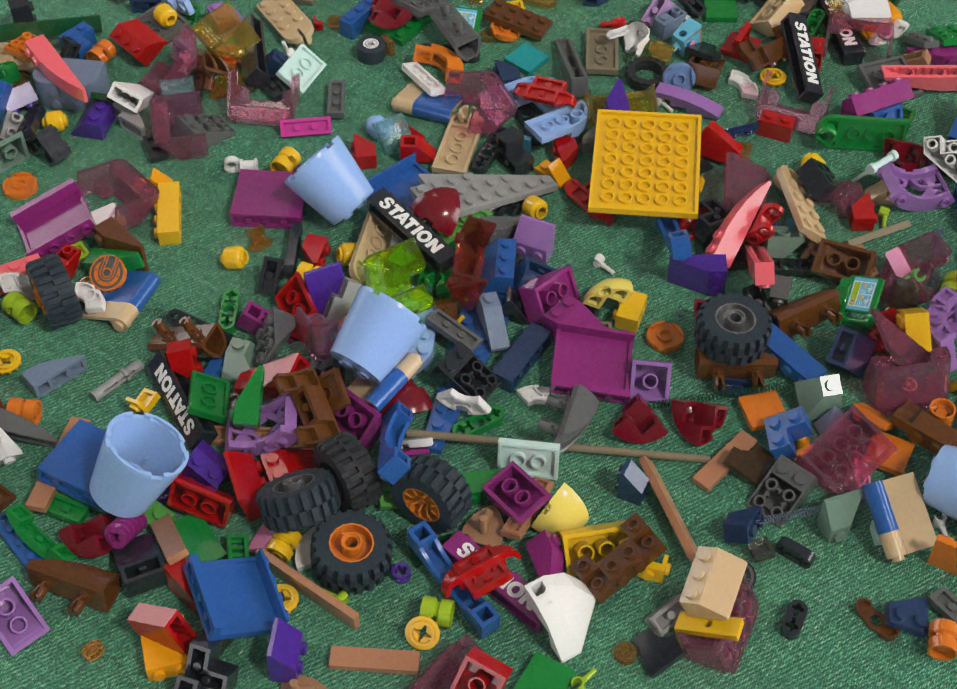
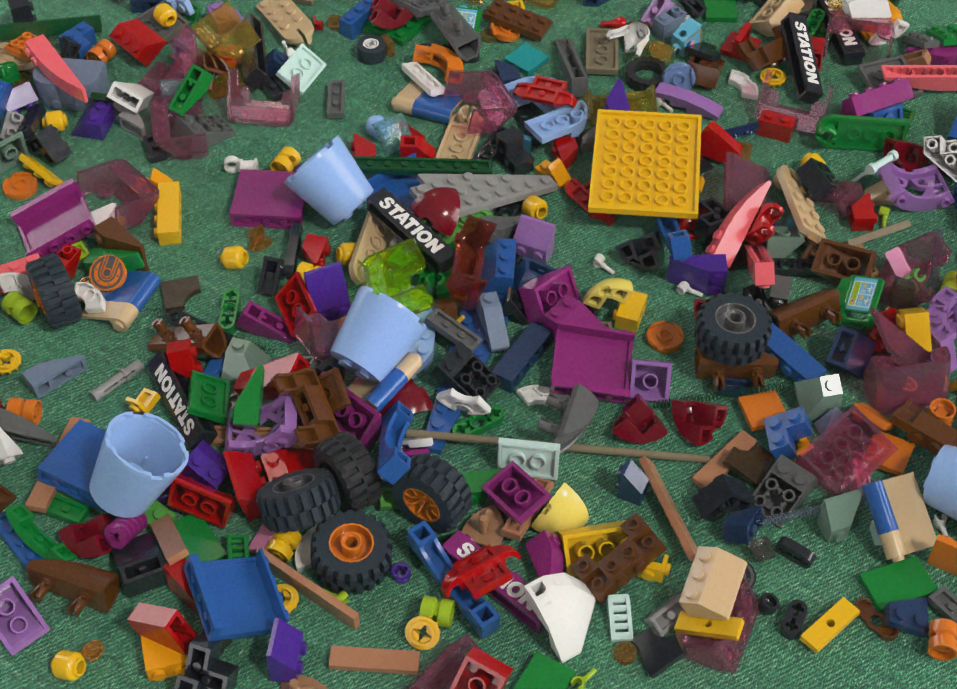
(39, 170): none -> yellow tile
(68, 665): none -> yellow head
(178, 292): none -> dark brown tile
(191, 89): none -> green slope
(273, 335): dark grey slope -> none
(305, 126): dark pink plate -> none
(340, 303): light grey slope -> none
(417, 166): none -> dark green tile
(615, 604): none -> light aqua slope
(643, 252): none -> black brick
(684, 286): none -> white hand
(721, 496): none -> black brick
(768, 603): none -> black tile
(837, 618): none -> yellow tile
(897, 582): none -> green tile

